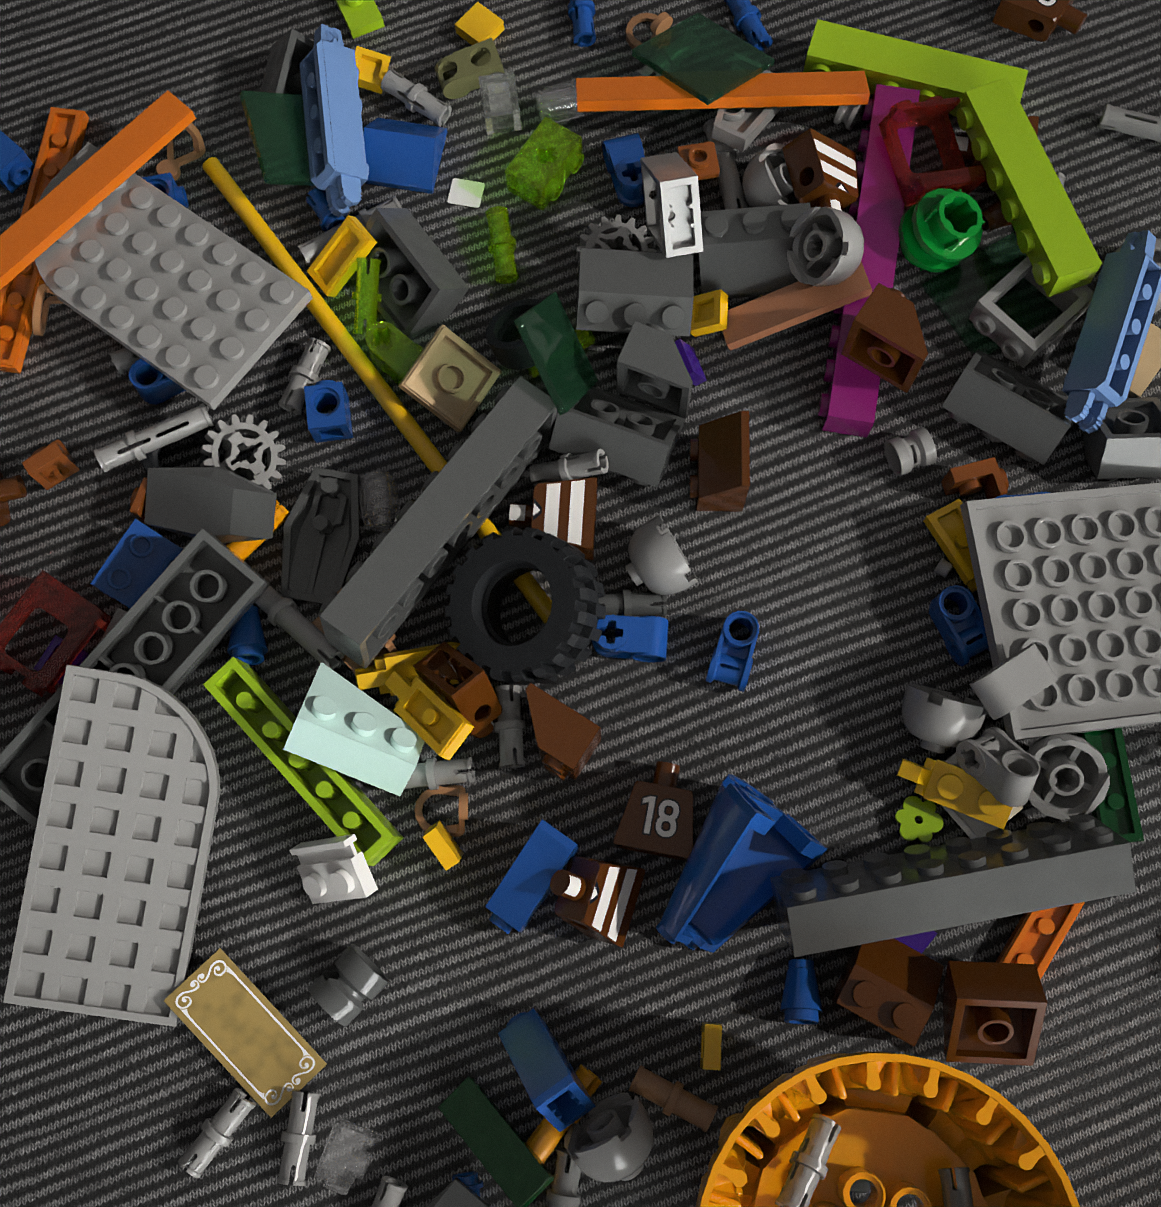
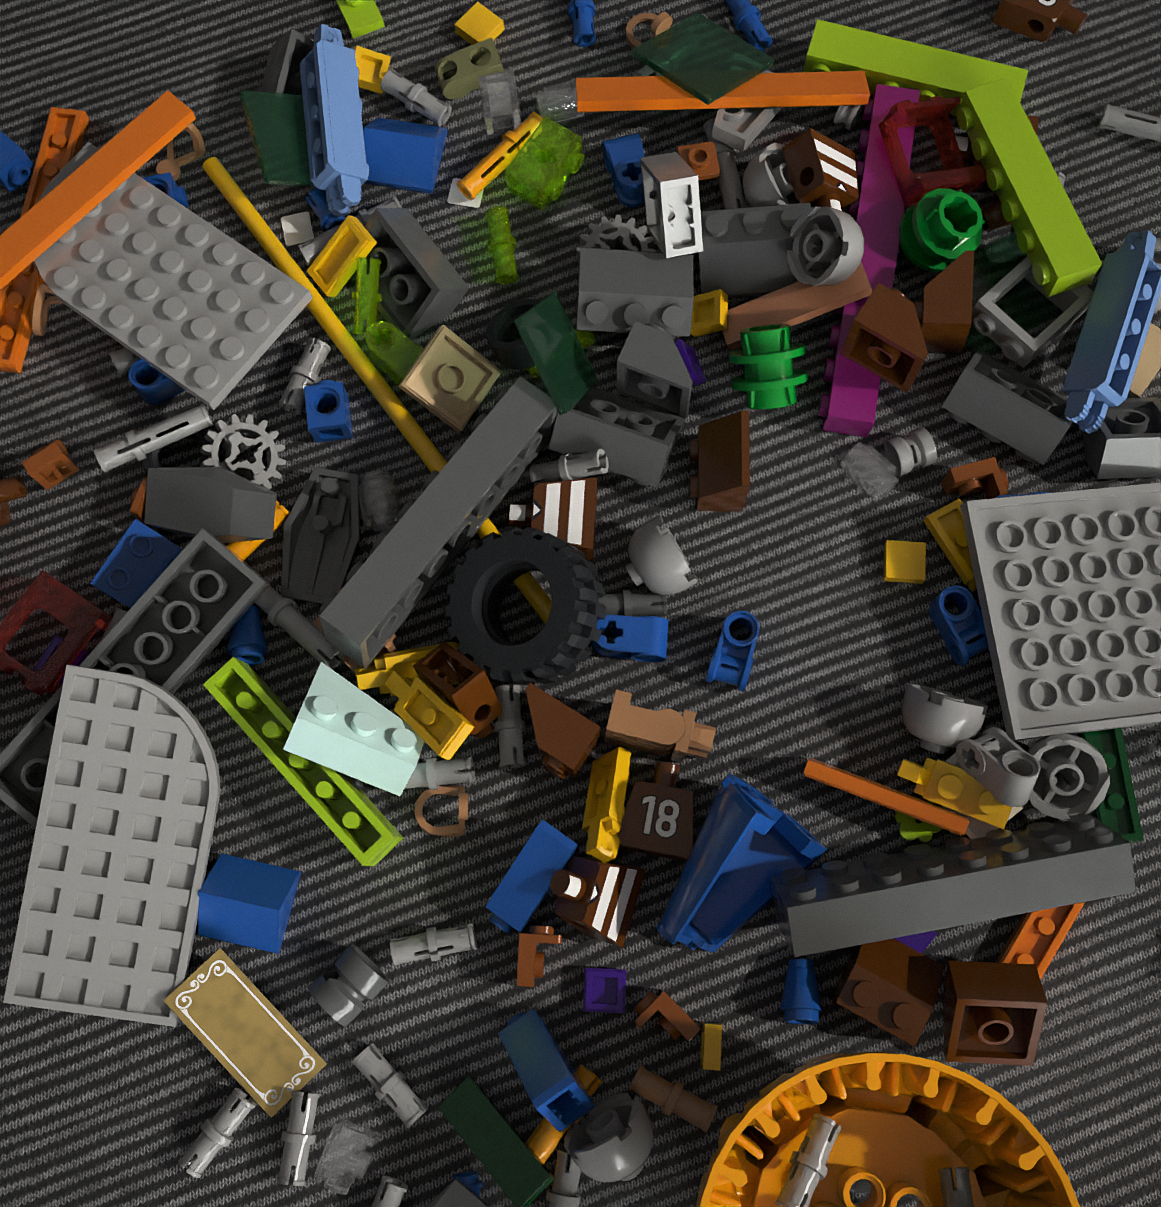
(247, 902): none -> blue slope
(297, 228): none -> white sticker
(333, 870): white plate -> none
(390, 1085): none -> light grey pin
(433, 944): none -> light grey pin
(442, 845): yellow tile -> none
(473, 182): none -> light orange pin
(529, 960): none -> dark orange bracket
(604, 990): none -> dark purple tile
(606, 803): none -> yellow hinge
(657, 731): none -> medium nougat hips
(674, 1019): none -> dark orange bracket
(768, 366): none -> green piece
(869, 470): none -> clear brick
(886, 796): none -> orange tile
(904, 561): none -> yellow tile
(943, 567): light grey piece -> none
(947, 306): none -> reddish brown slope
(1013, 681): light grey beam -> none

